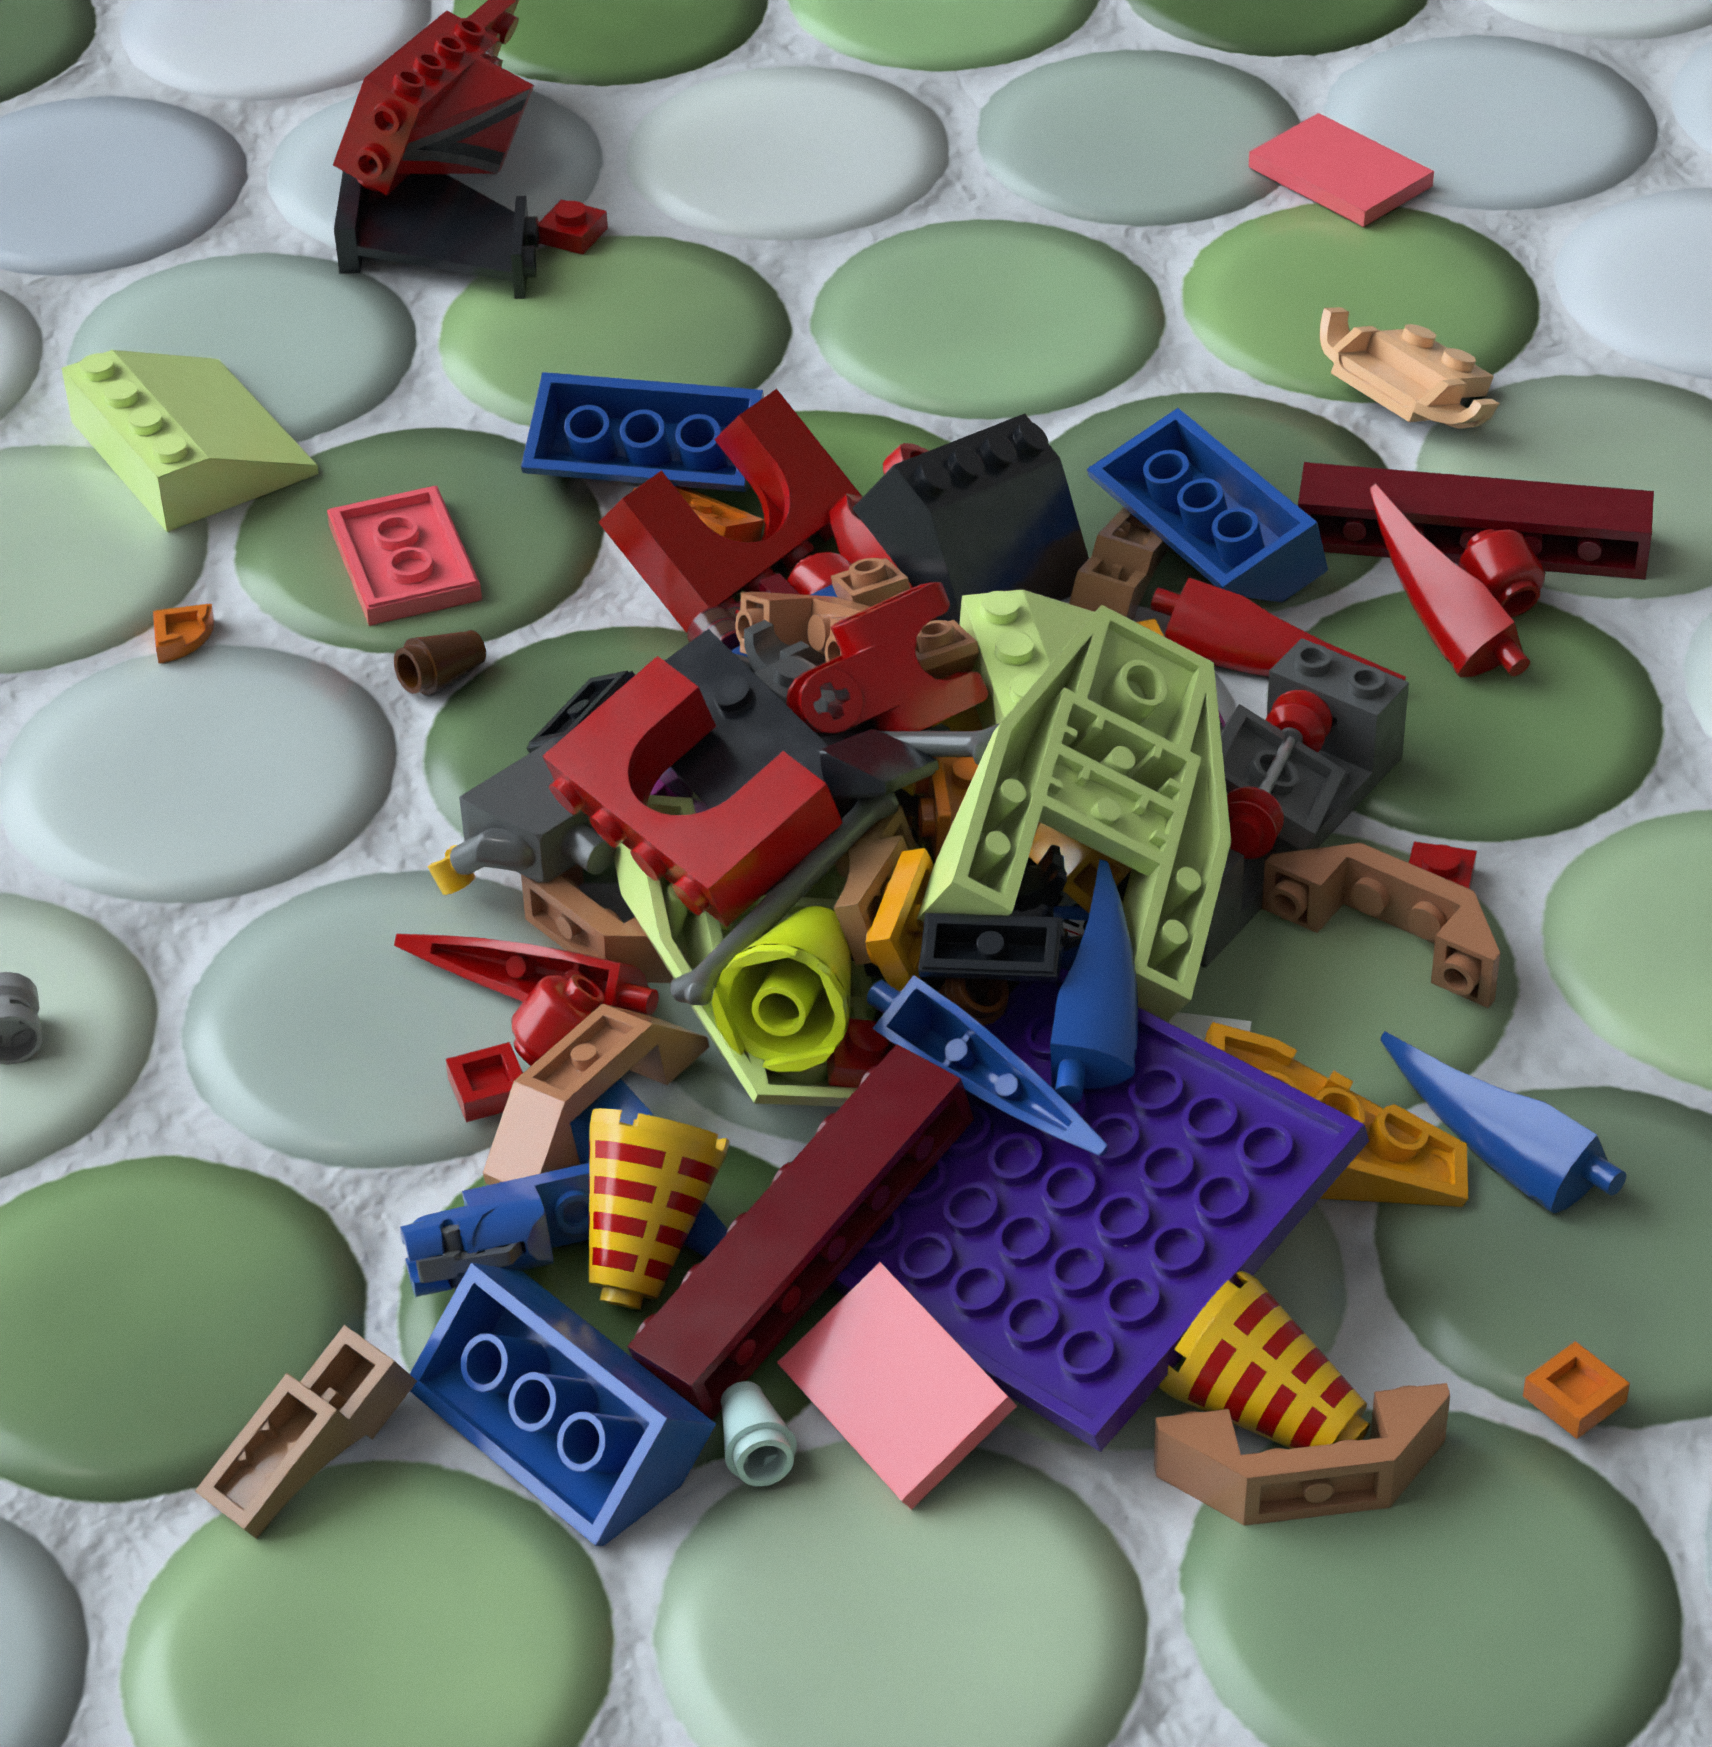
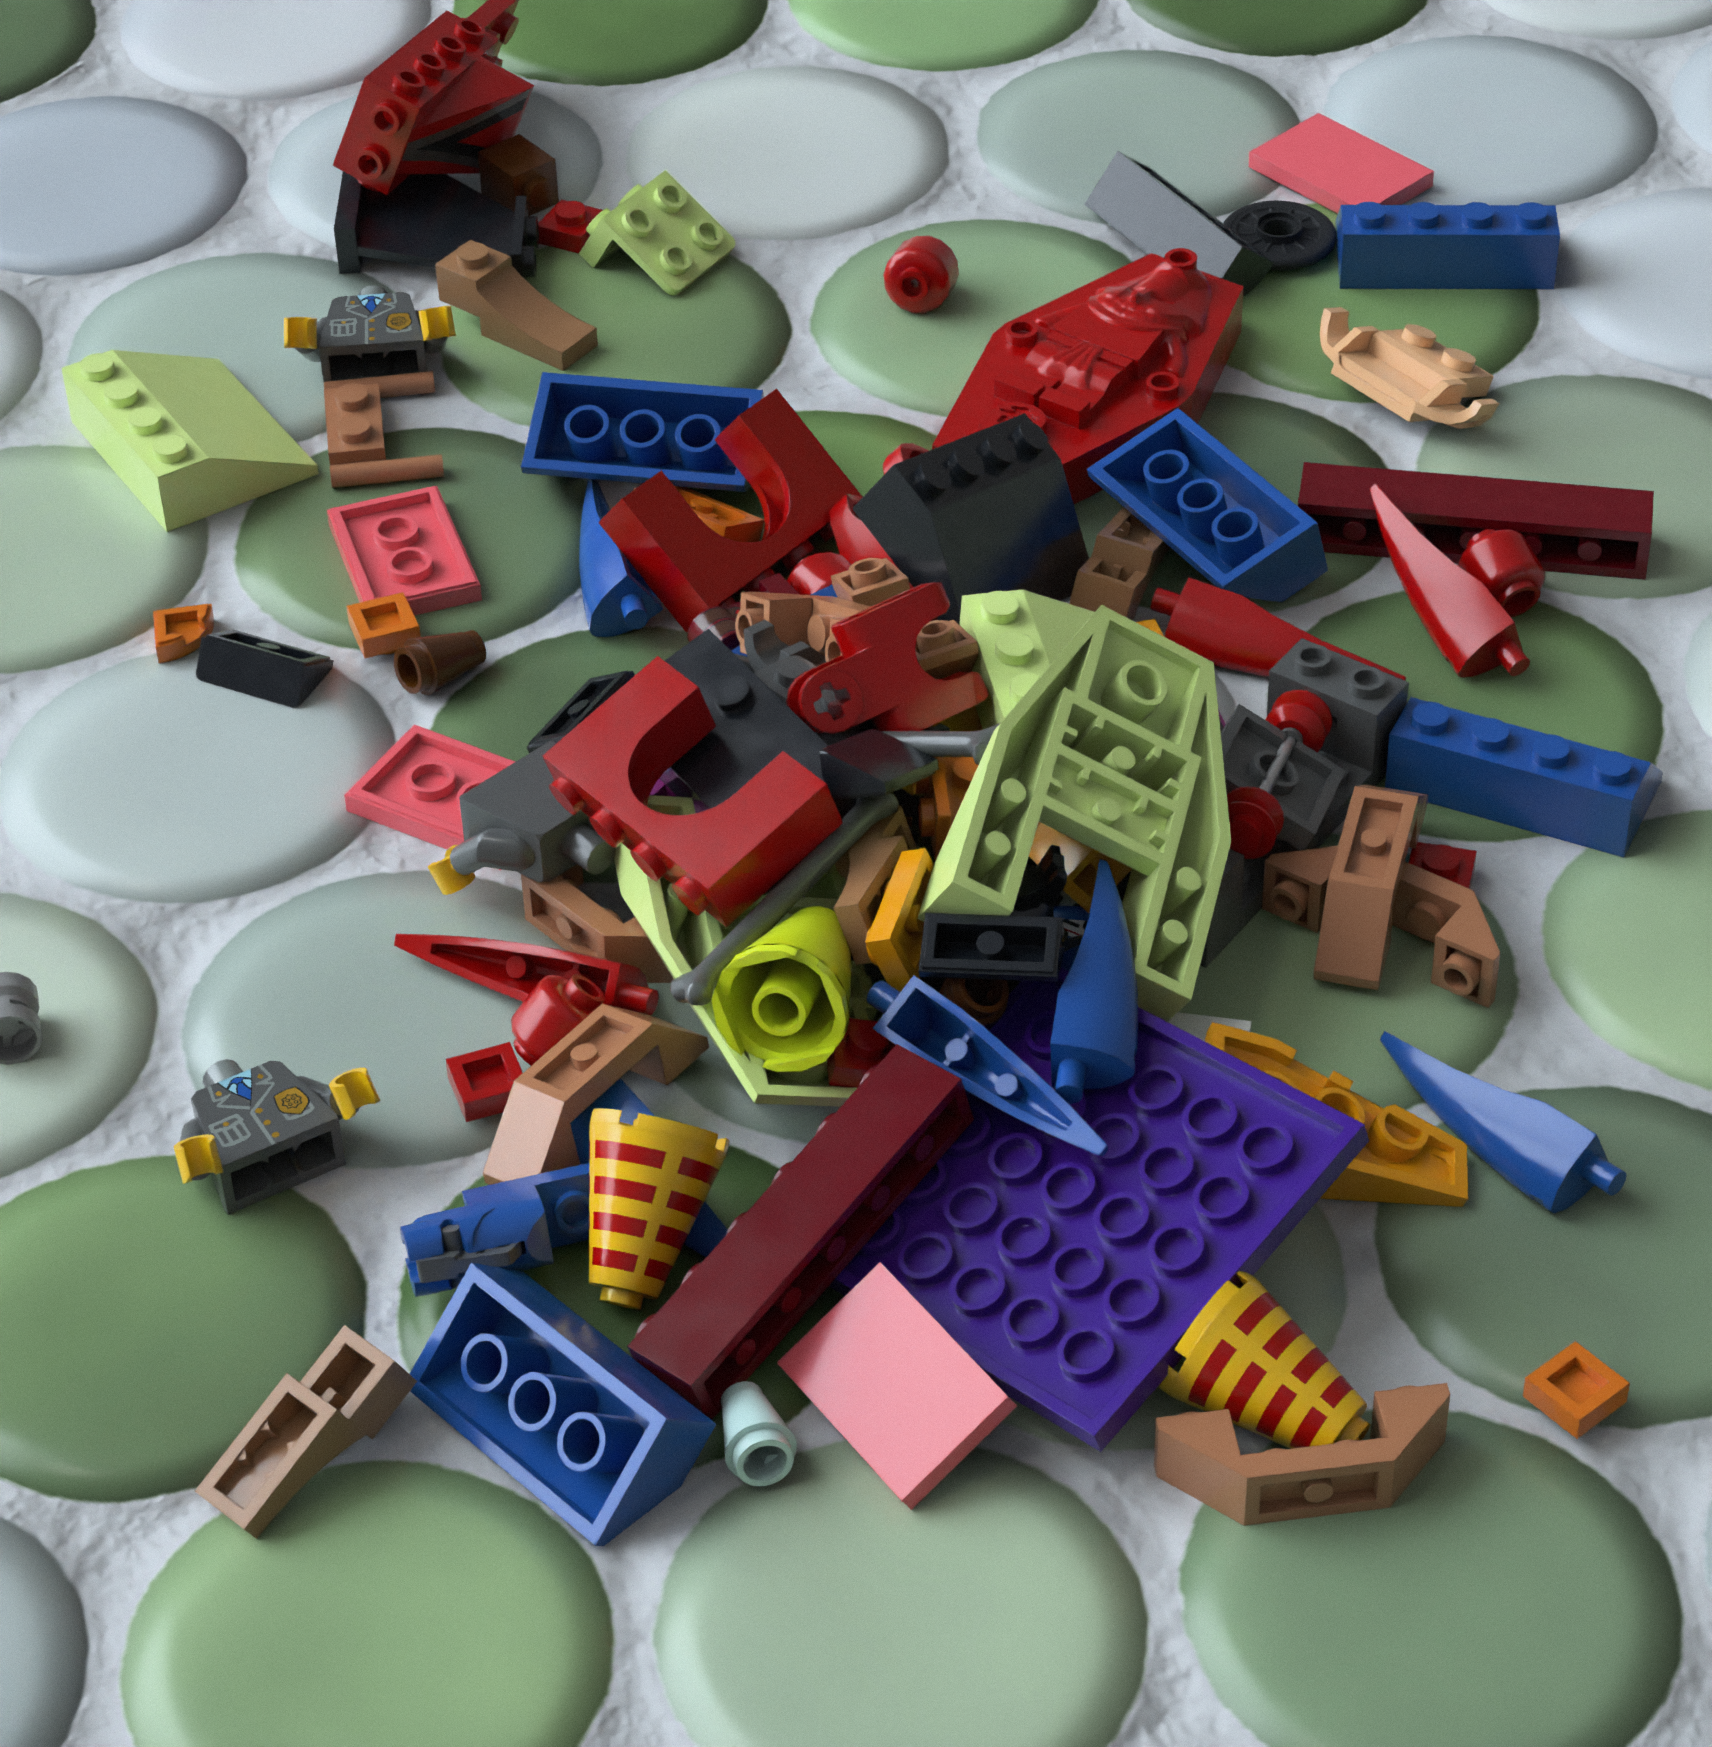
(261, 667): none -> black slope
(267, 1129): none -> dark grey torso
(357, 430): none -> nougat plate
(370, 335): none -> dark grey torso
(382, 624): none -> orange plate
(420, 785): none -> coral tile
(510, 307): none -> medium nougat slope
(518, 169): none -> reddish brown brick
(612, 589): none -> blue piece
(661, 233): none -> yellowish green bracket
(921, 274): none -> red head
(1106, 361): none -> red container
(1164, 218): none -> brick
(1303, 232): none -> black wheel
(1365, 884): none -> nougat slope
(1447, 246): none -> blue slope
(1520, 776): none -> blue slope

